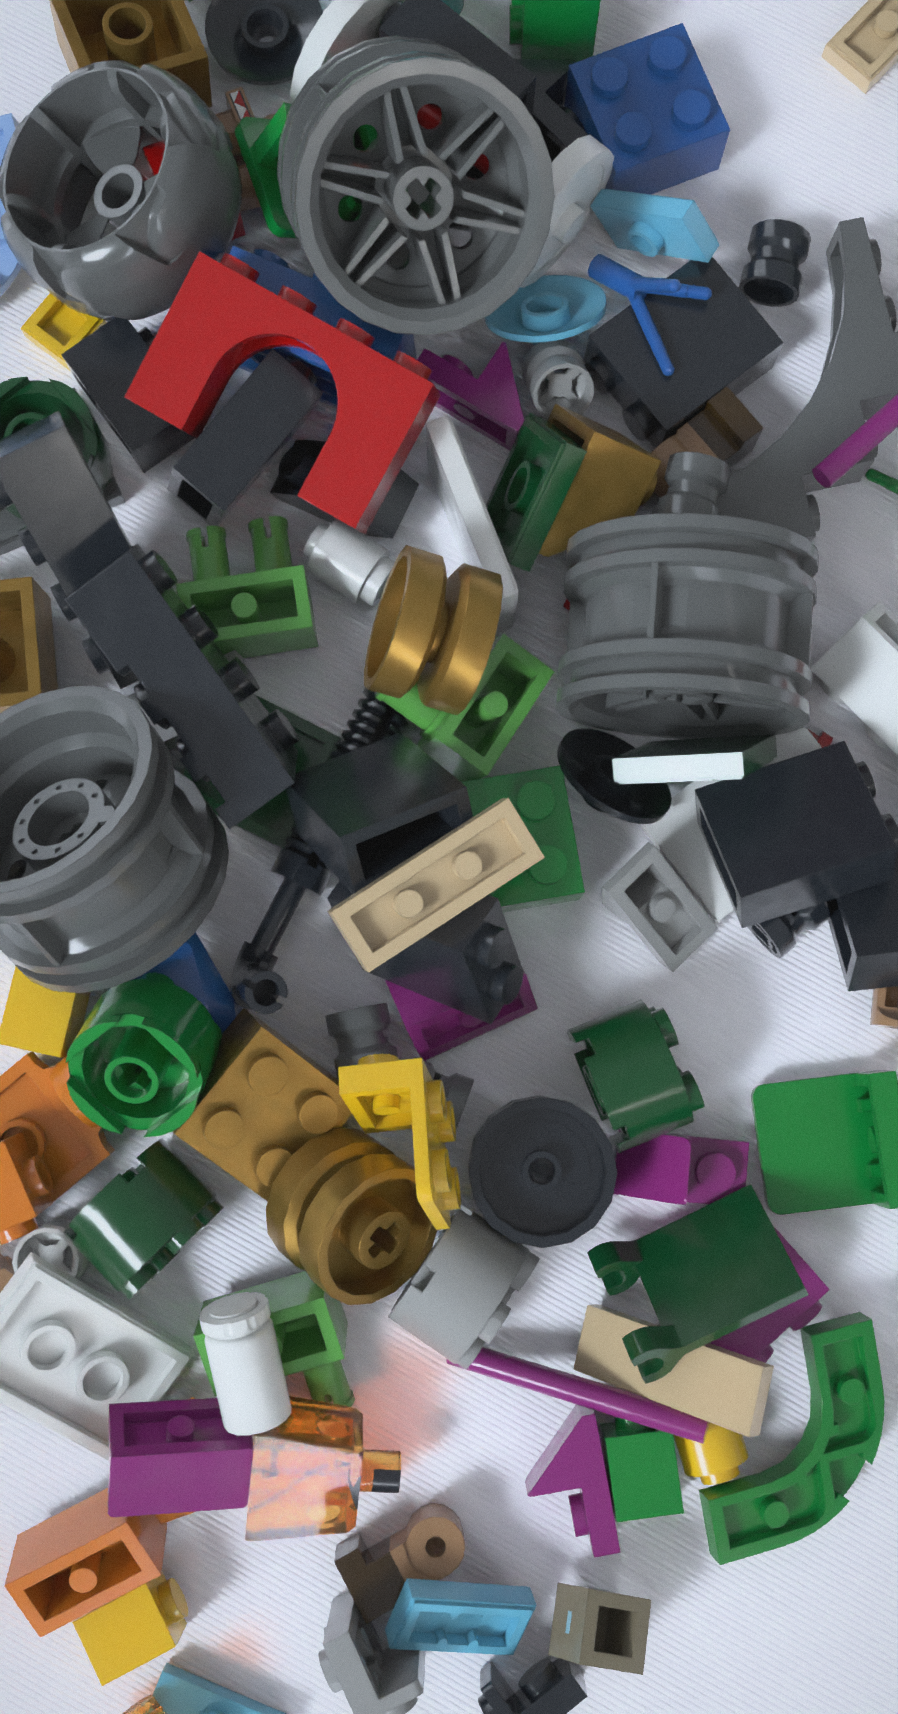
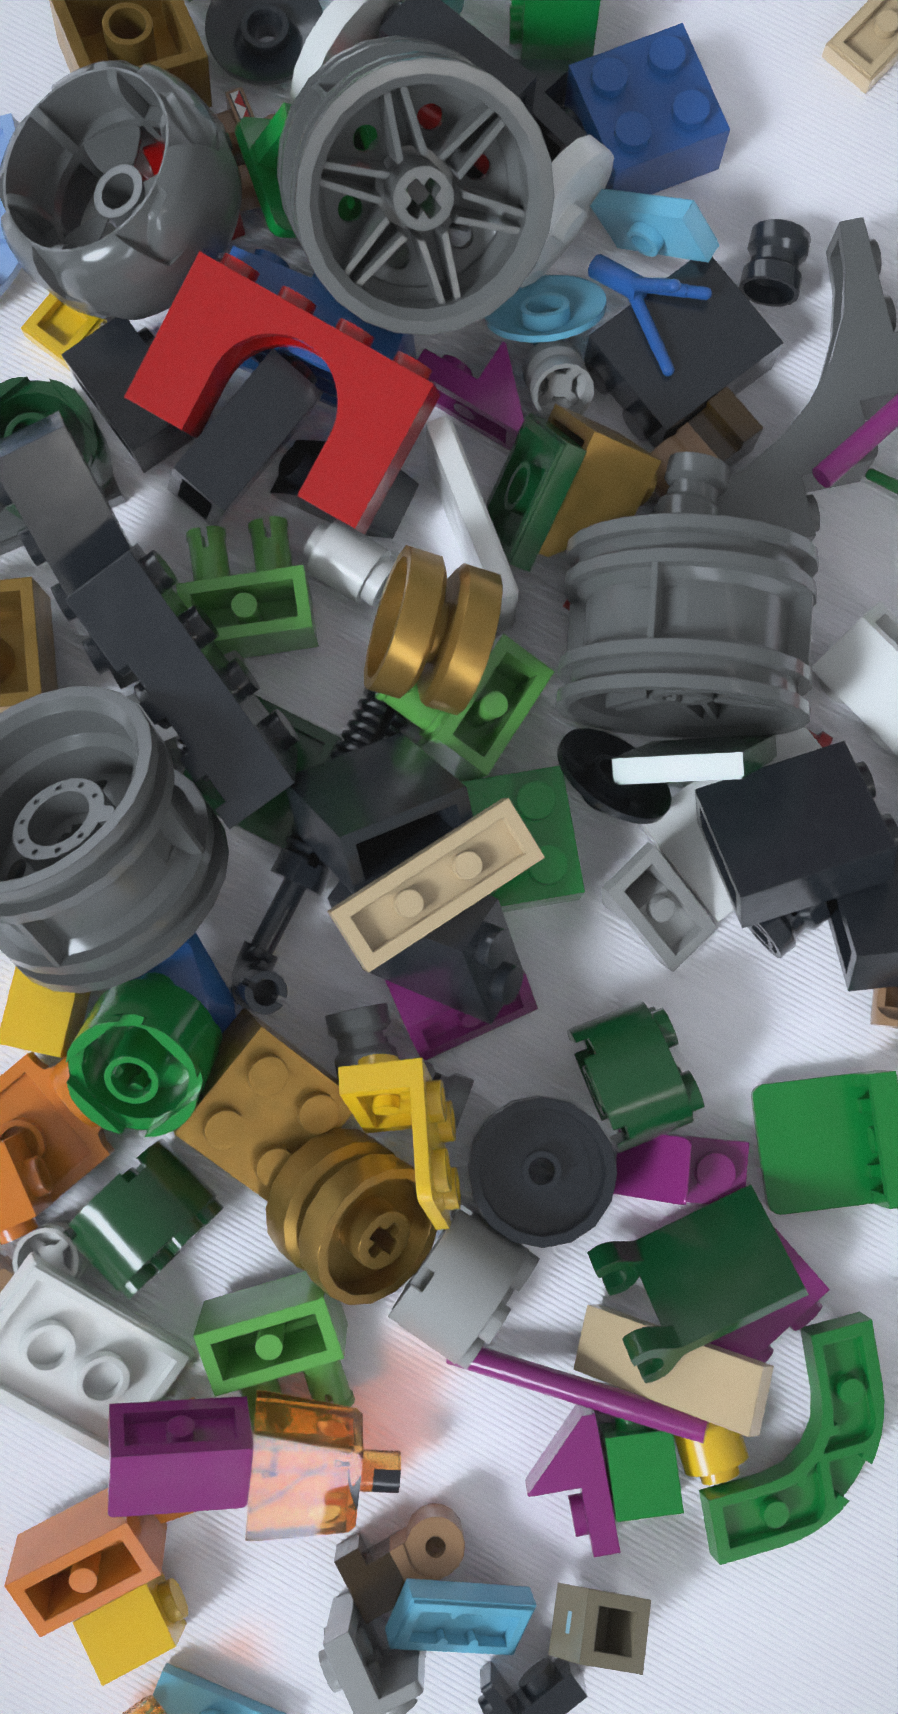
(245, 1363): white piece -> none

